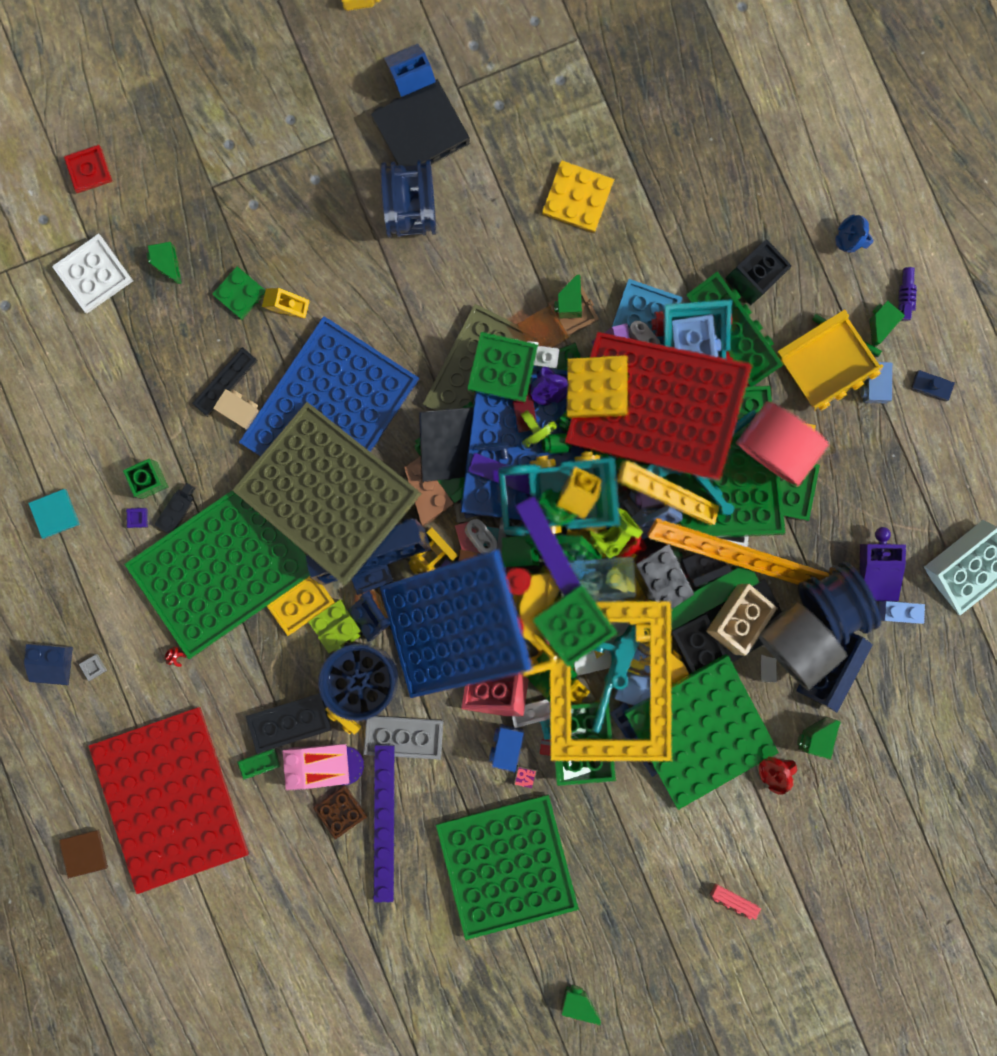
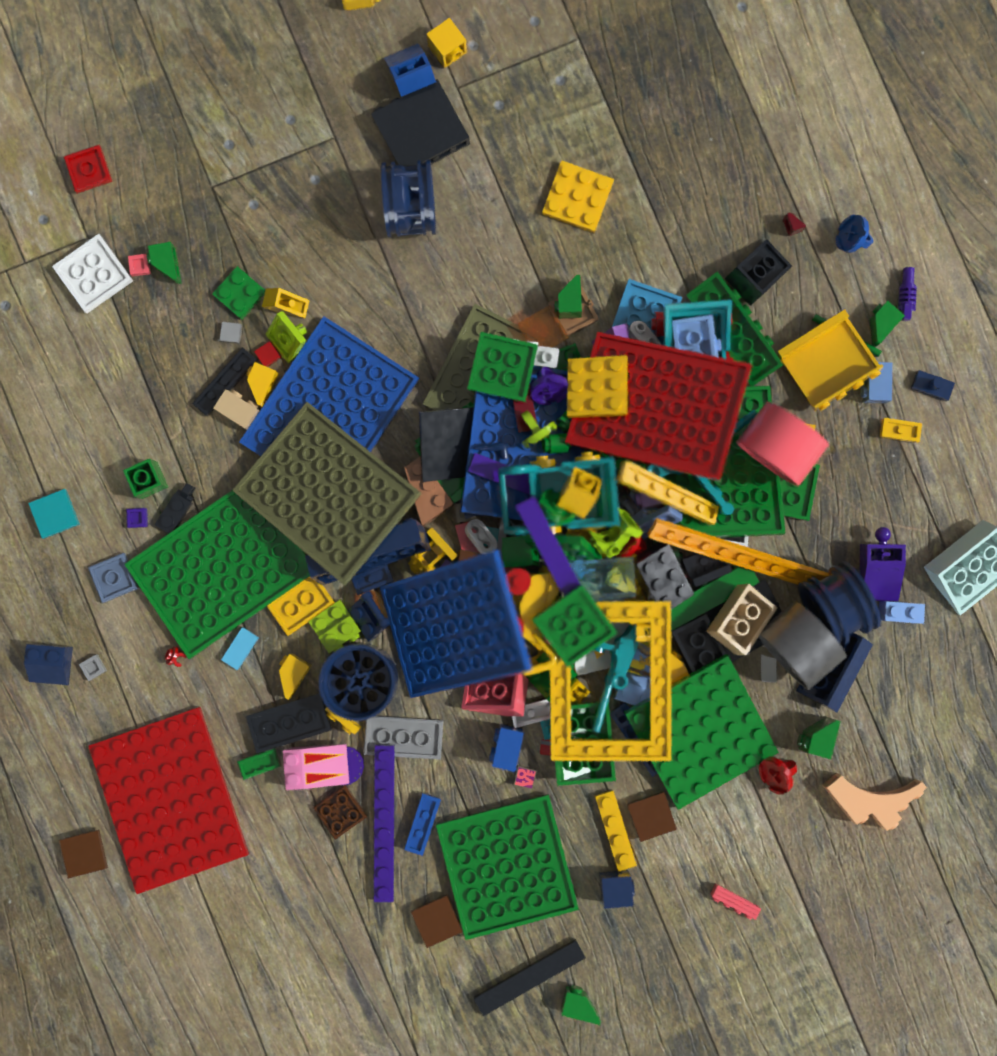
(112, 578): none -> sand blue tile
(139, 265): none -> coral plate
(230, 332): none -> light grey tile
(240, 648): none -> medium azure tile
(261, 382): none -> yellow slope
(267, 354): none -> red tile
(286, 336): none -> lime tile
(292, 673): none -> yellow slope
(422, 824): none -> blue plate
(436, 921): none -> reddish brown tile
(446, 43): none -> yellow head
(529, 977): none -> black tile
(615, 830): none -> yellow plate
(616, 889): none -> dark blue head
(652, 816): none -> reddish brown tile
(793, 224): none -> dark red slope
(880, 805): none -> light nougat arch
(900, 430): none -> yellow plate

